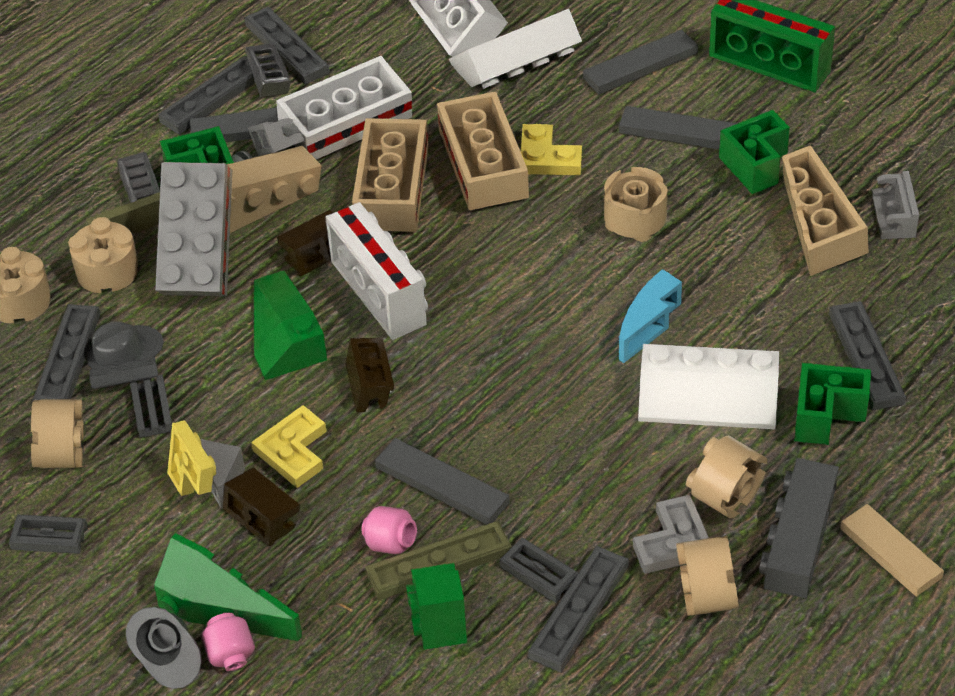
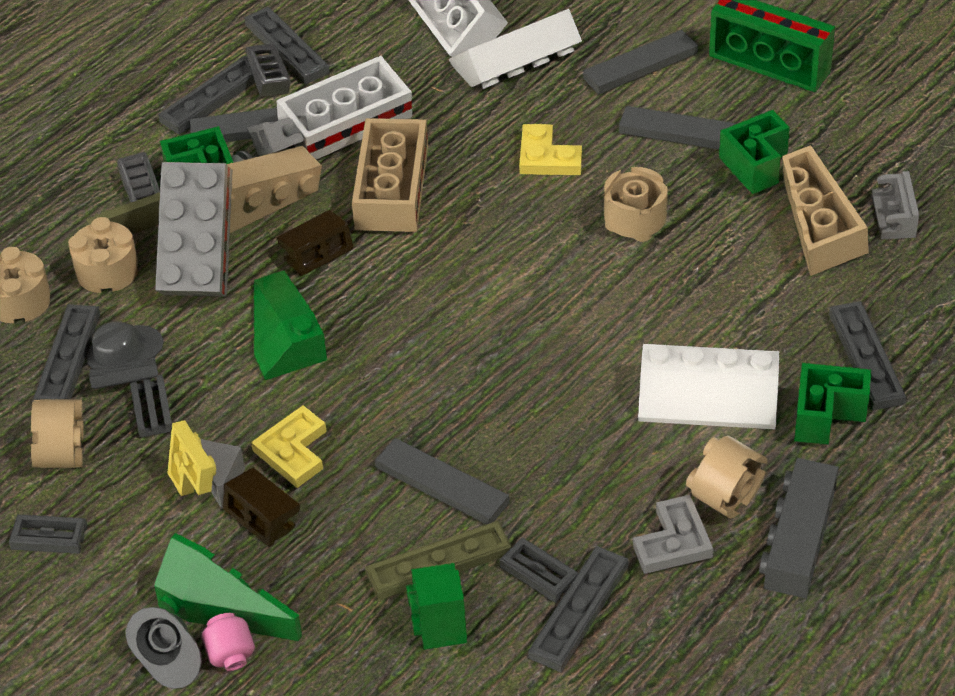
(368, 372): dark brown hinge -> none
(377, 270): white brick -> none
(389, 530): bright pink head -> none
(483, 150): tan brick -> none
(649, 313): medium azure slope -> none
(707, 575): tan brick -> none
(892, 550): tan tile -> none

